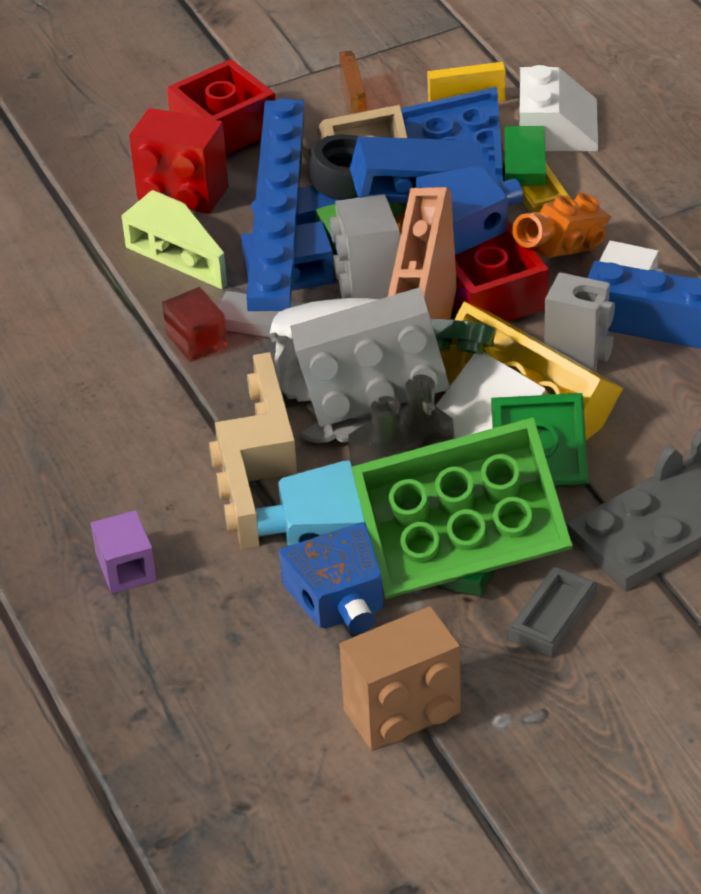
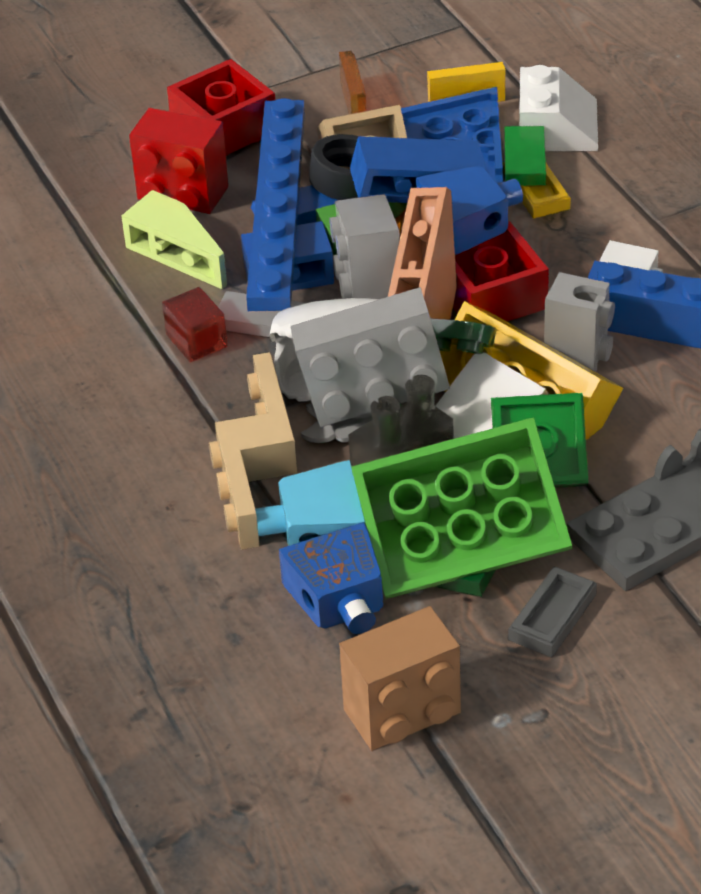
(123, 551): medium lavender brick -> none
(563, 226): orange brick -> none

